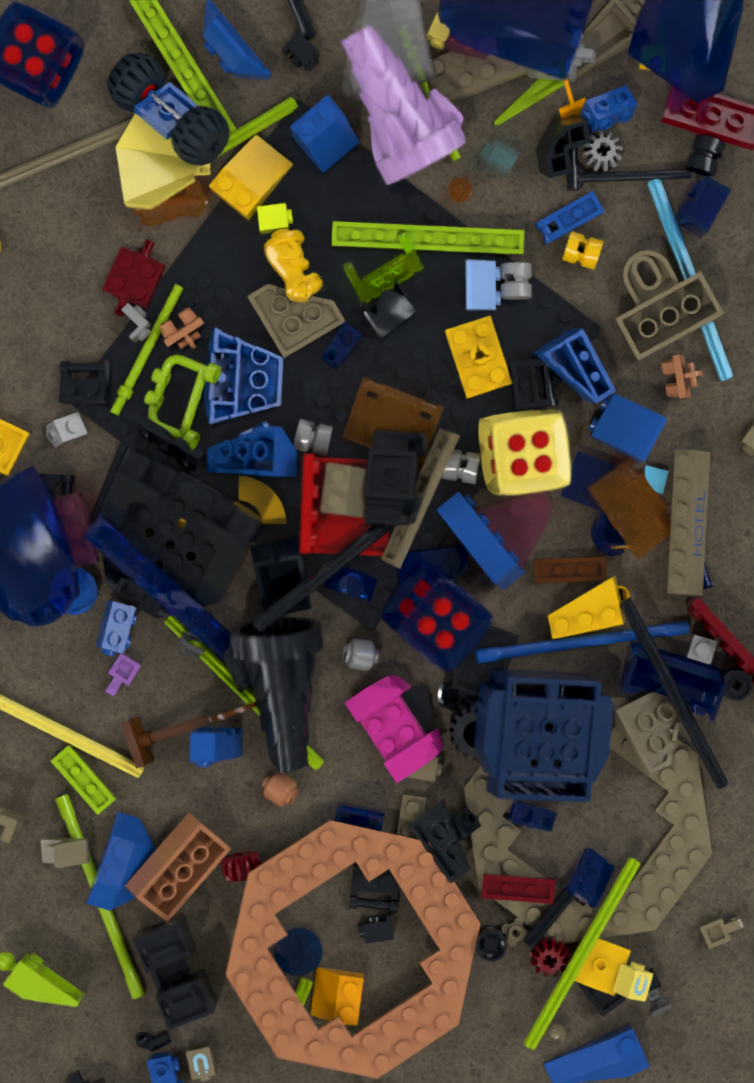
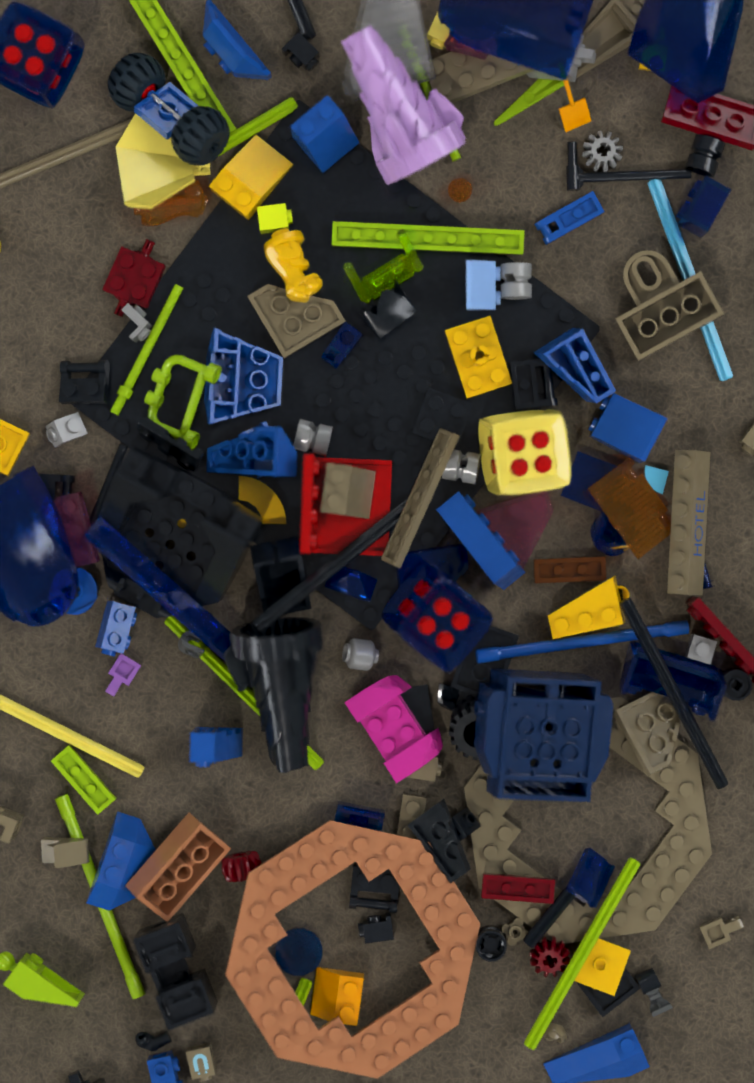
(140, 741): reddish brown piece -> none
(190, 322): nougat hips -> none
(280, 789): nougat head -> none
(389, 412): clear orange window -> none
(393, 478): black piece -> none
(499, 157): clear light blue brick -> none
(532, 815): clear blue leg -> none
(553, 149): black brick -> none
(590, 253): yellow wheel -> none
(609, 109): blue brick -> none
(633, 981): light yellow brick -> none
(678, 367): nougat hips -> none

